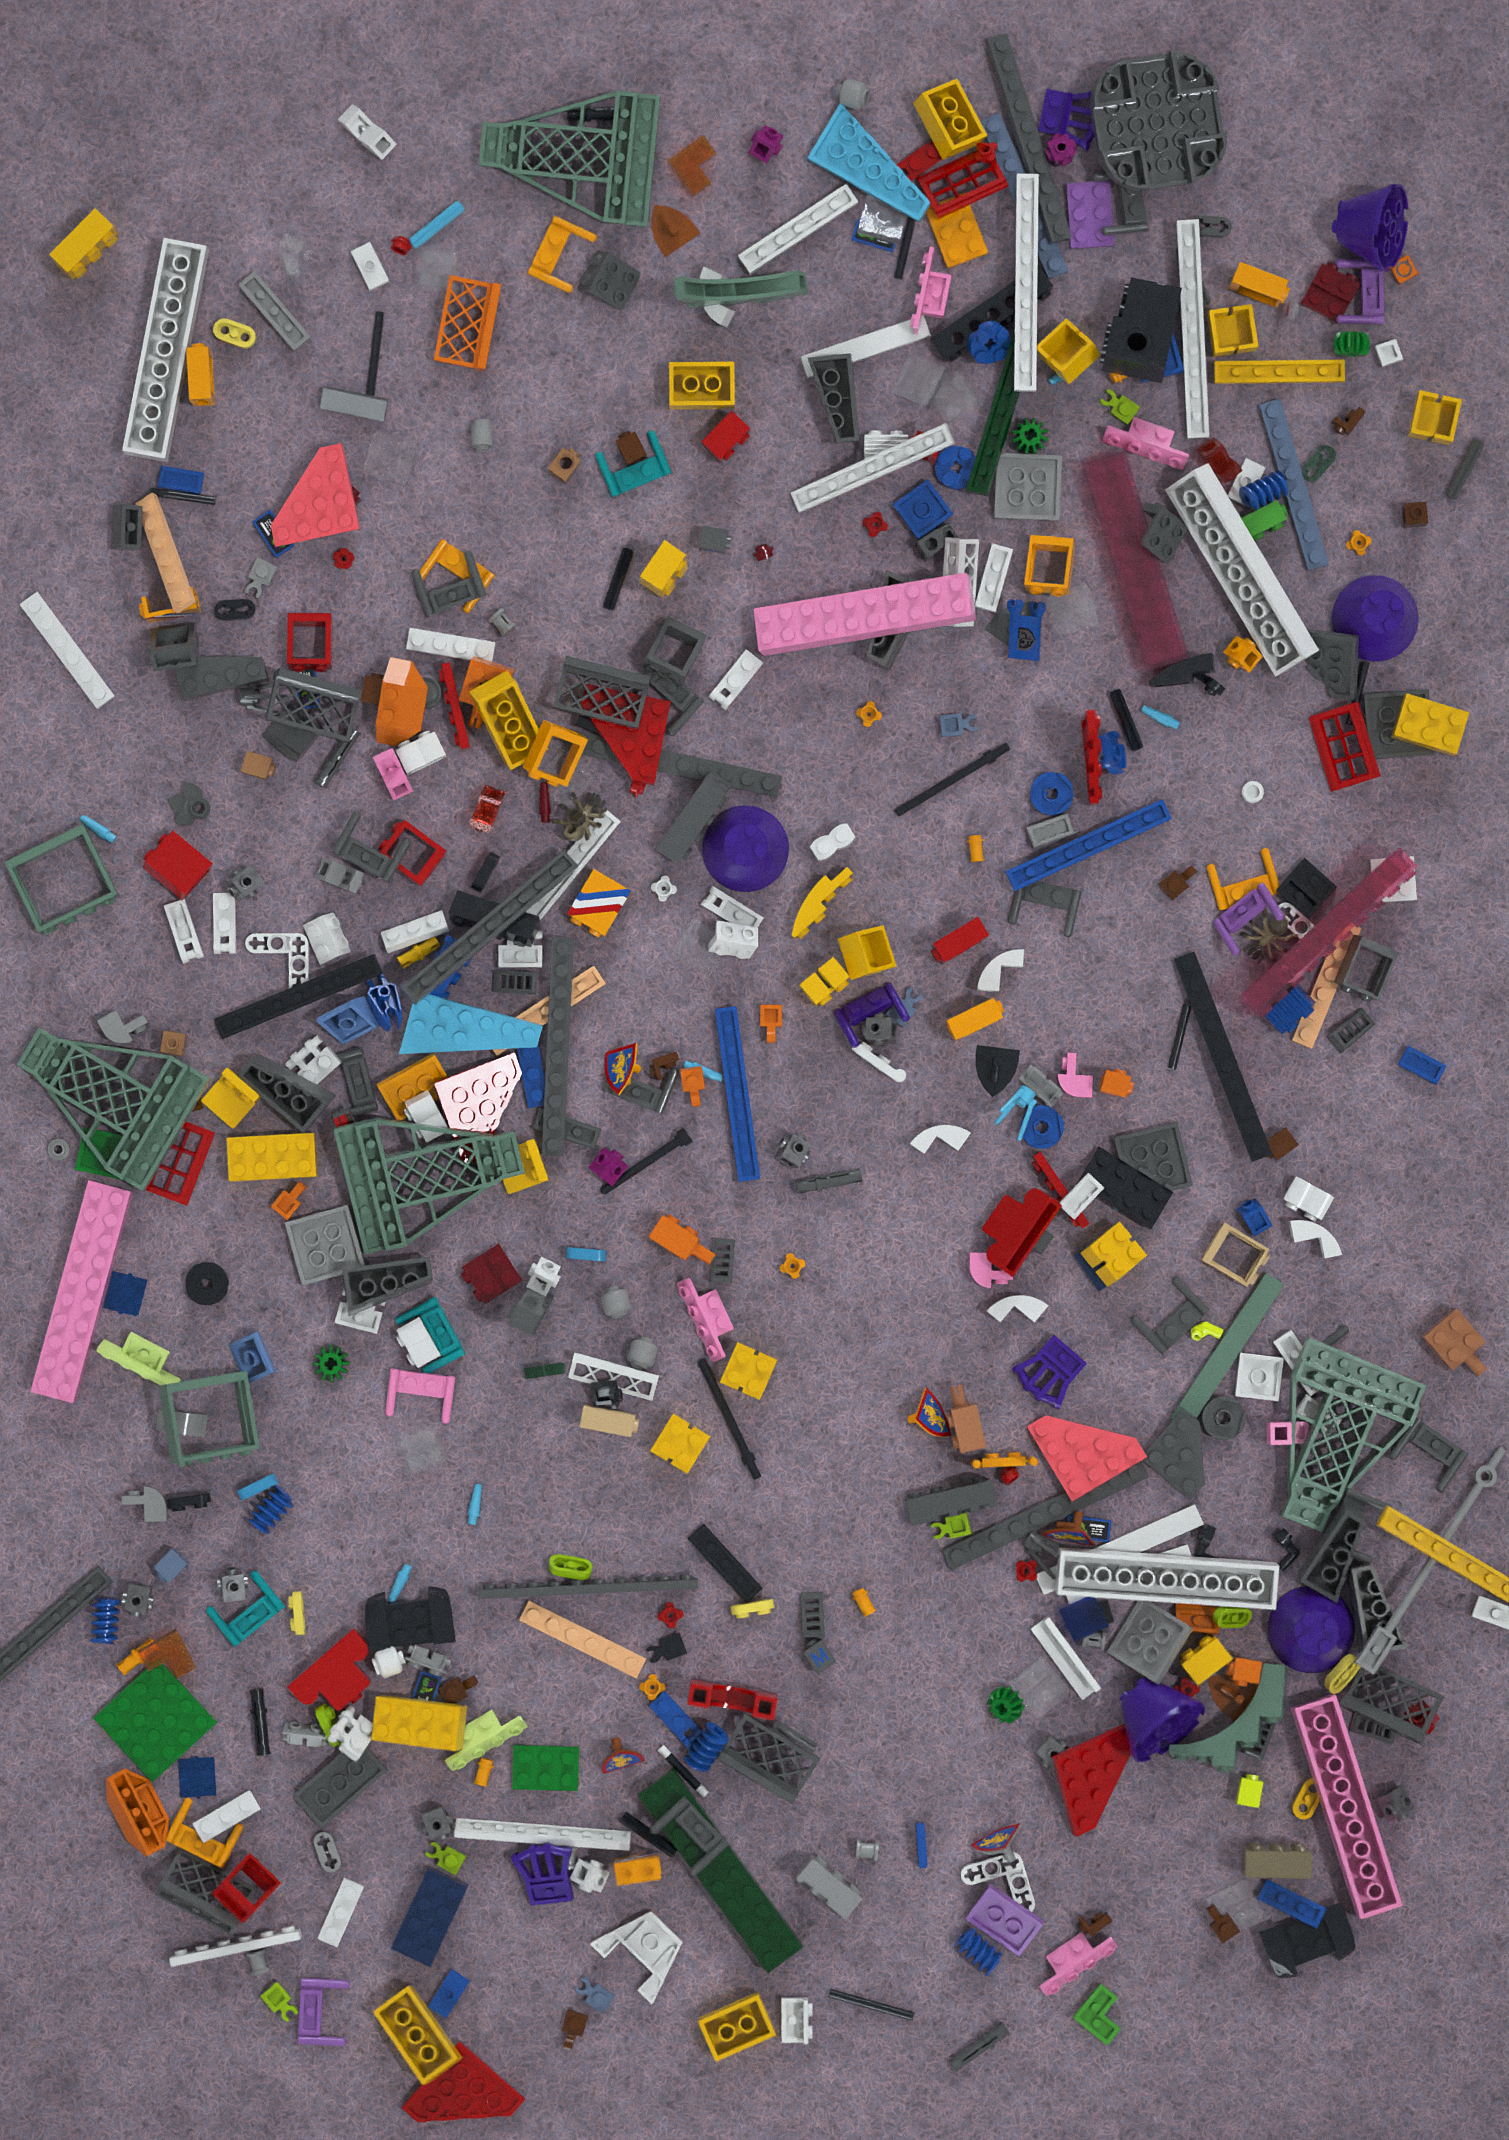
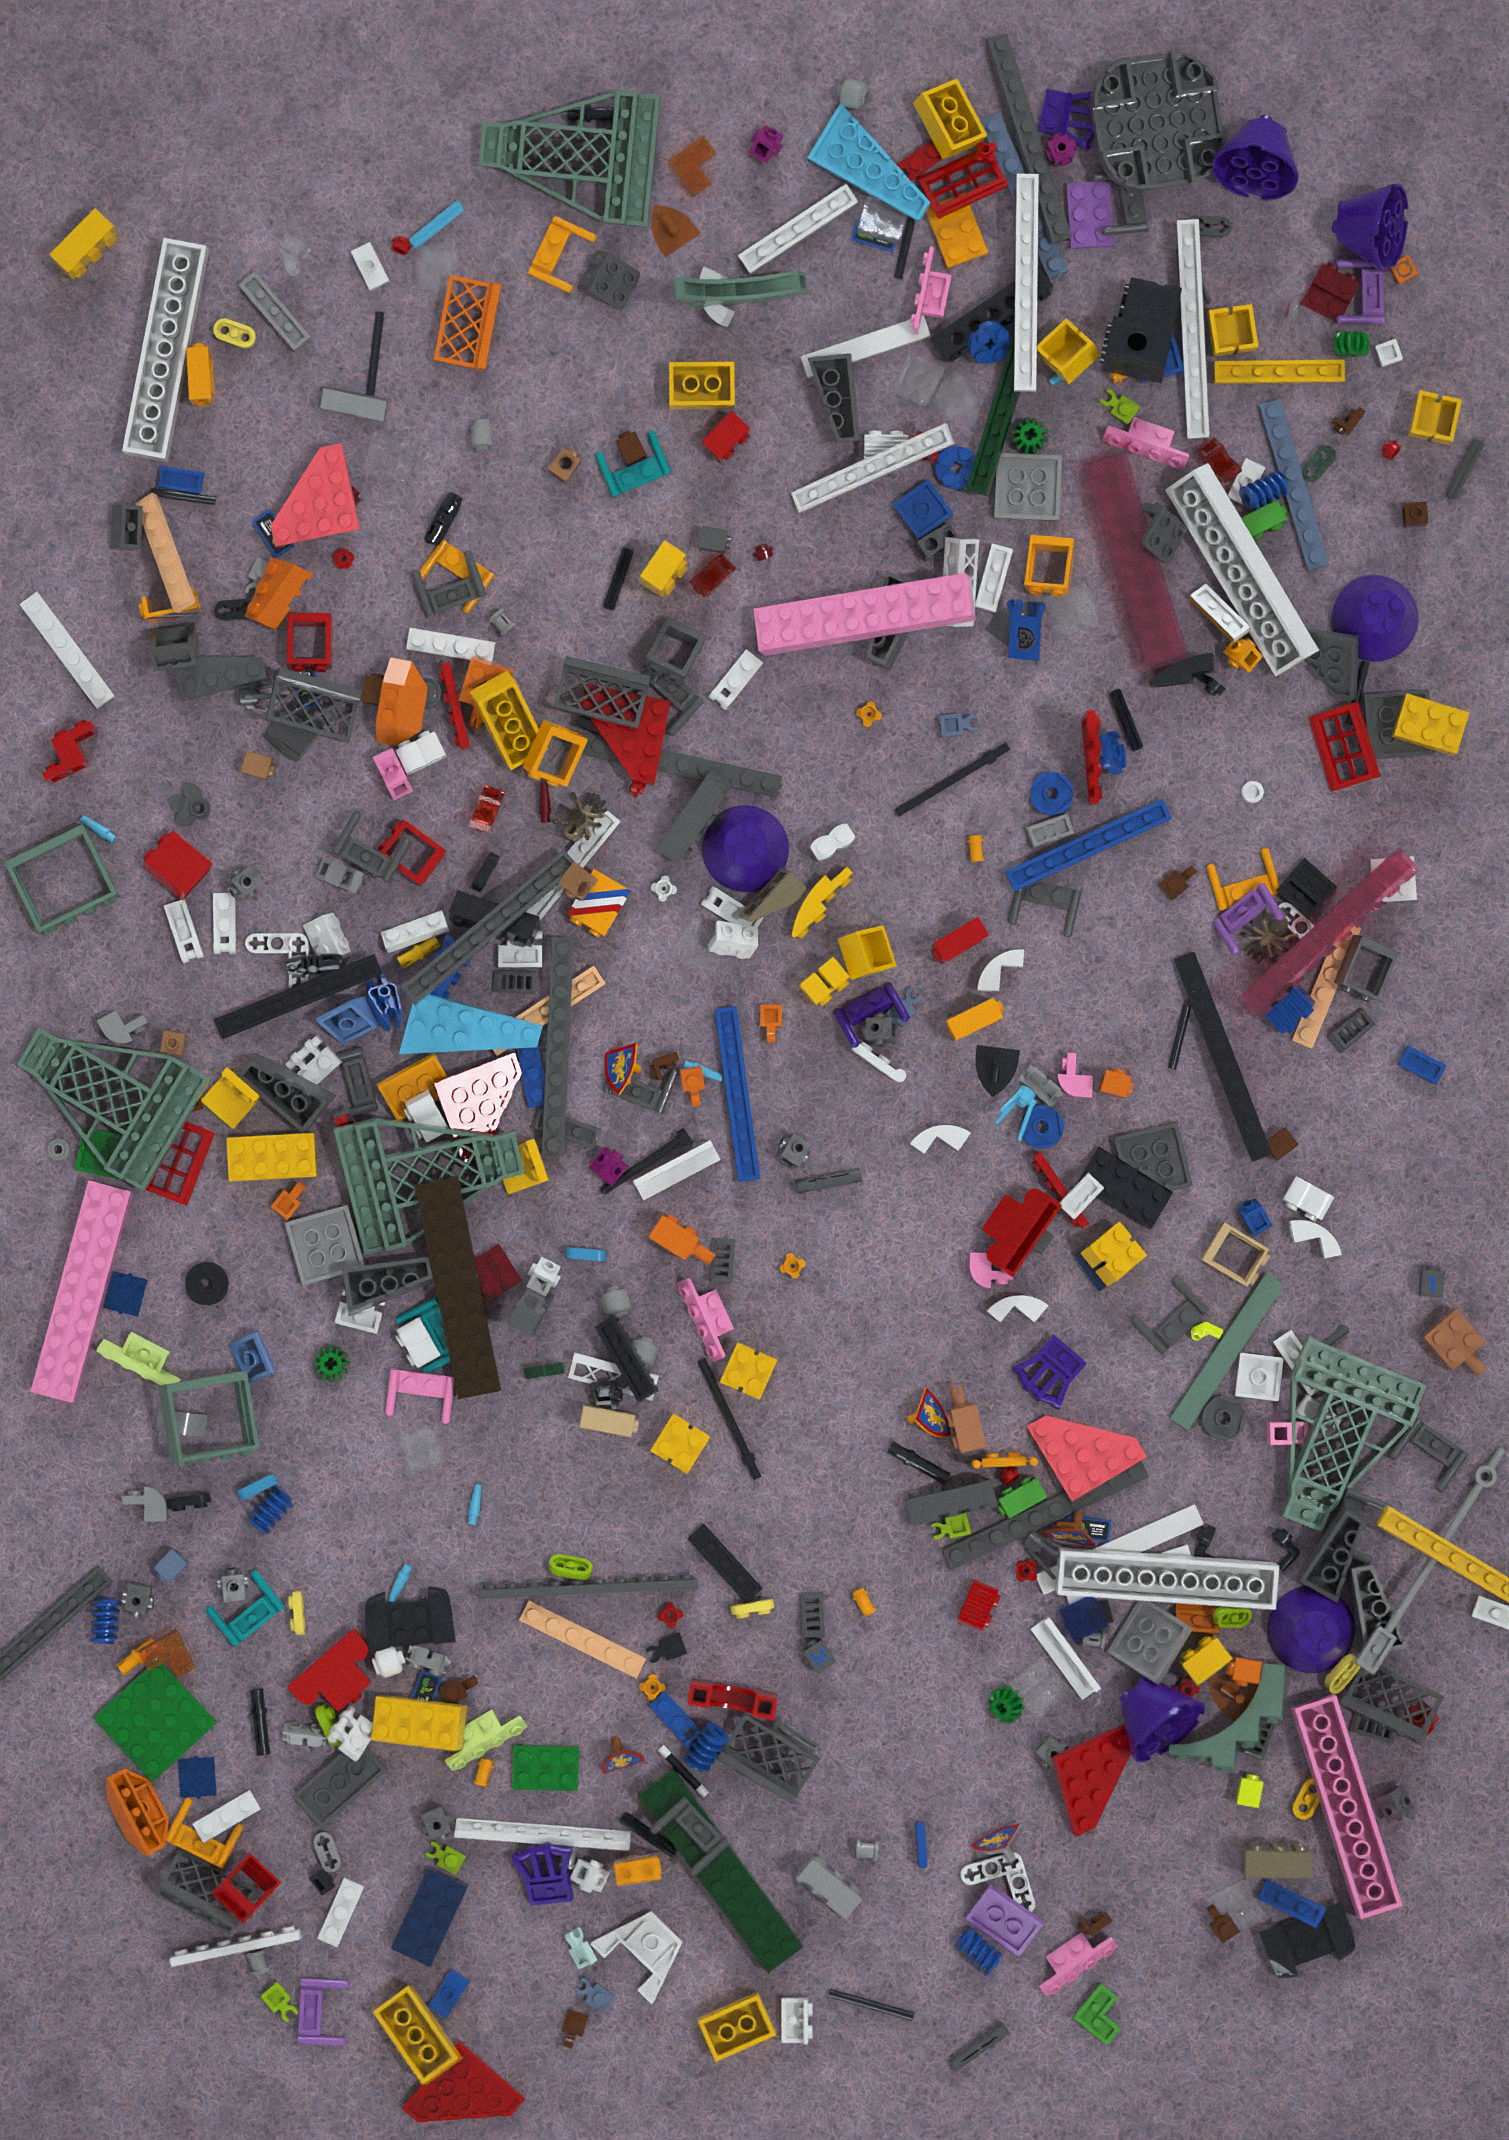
(69, 751): none -> red bracket
(275, 592): none -> orange wedge
(314, 964): none -> black hinge
(322, 1881): none -> black plate
(335, 760): dark grey pin -> none
(367, 132): white brick -> none
(442, 520): none -> black hinge
(458, 1287): none -> dark brown plate
(577, 881): none -> medium nougat brick
(580, 1951): none -> light aqua plate
(626, 1358): none -> black gear
(676, 1170): none -> white fence
(712, 576): none -> clear red brick
(777, 894): none -> dark tan slope
(875, 518): red plate -> none
(910, 1458): none -> black pin
(978, 1605): none -> red brick
(1021, 1498): none -> bright green brick
(1160, 717): medium azure animal -> none
(1179, 1454): dark grey plate -> none
(1219, 613): none -> white plate
(1257, 161): none -> dark purple cone
(1259, 285): light orange window -> none
(1357, 536): light orange plate -> none
(1391, 449): none -> red plate
(1431, 1282): none -> dark grey brick

